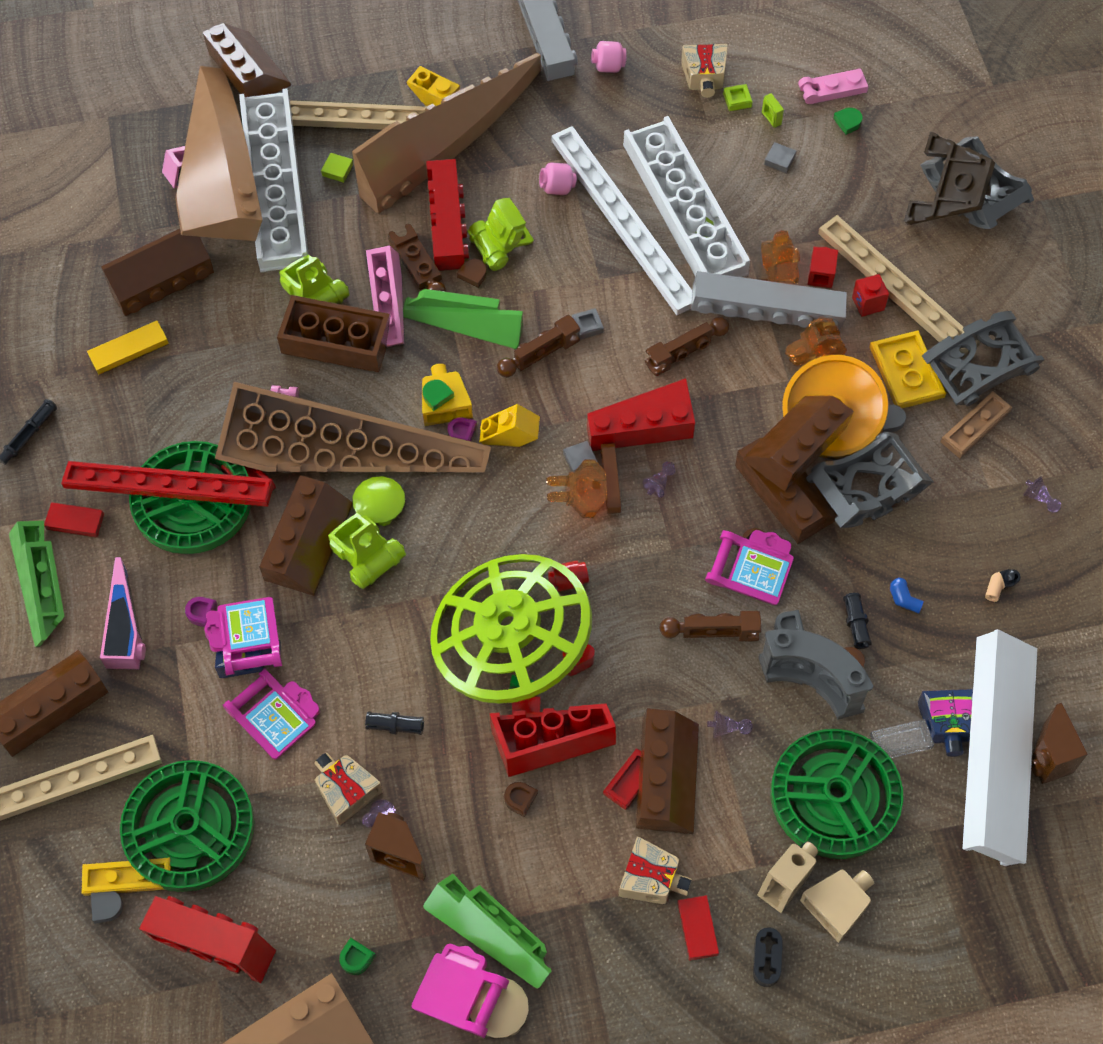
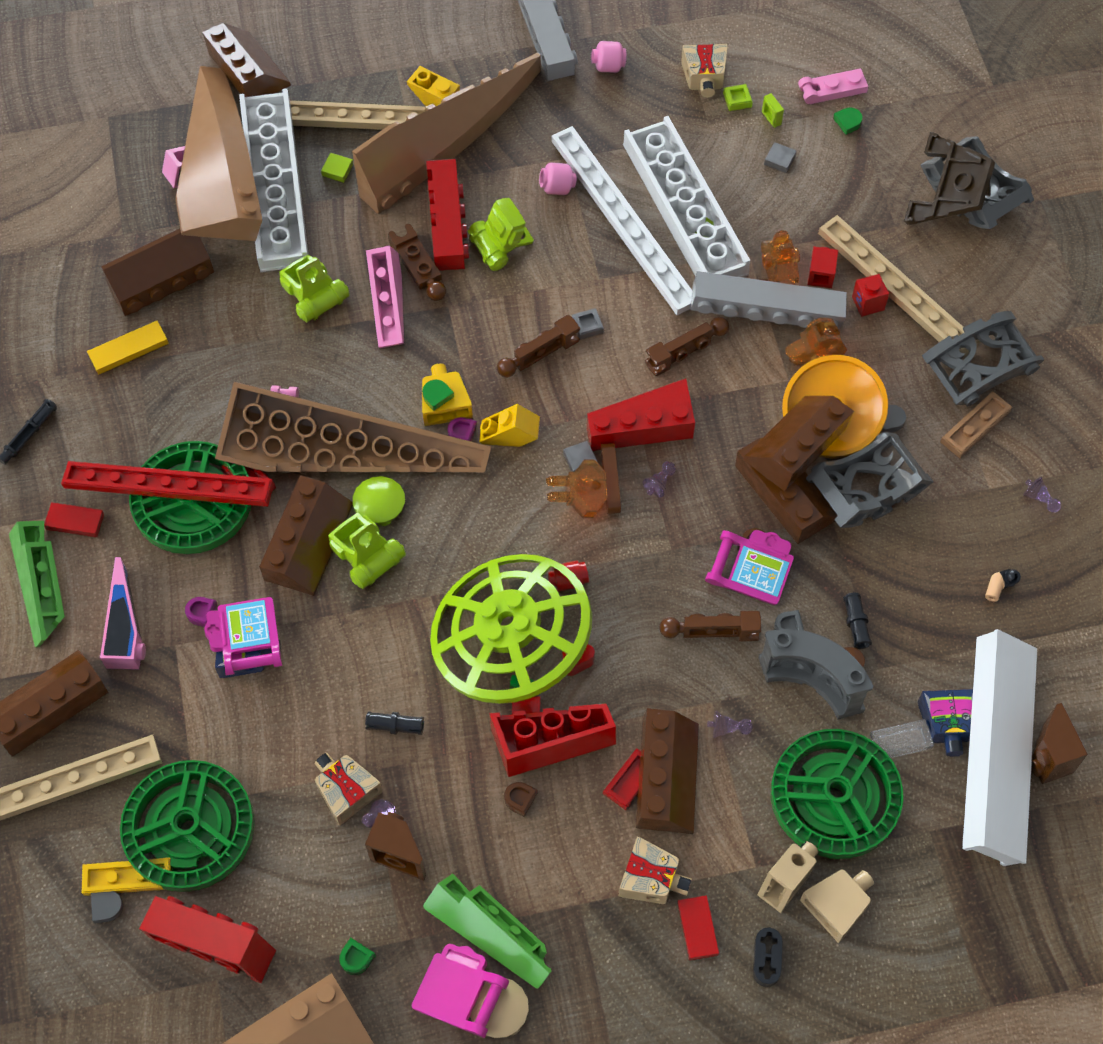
(278, 717): piece -> none
(334, 333): reddish brown slope -> none
(466, 315): bright green wedge -> none
(473, 272): reddish brown tile -> none
(902, 596): blue arm -> none
(905, 371): yellow tile -> none

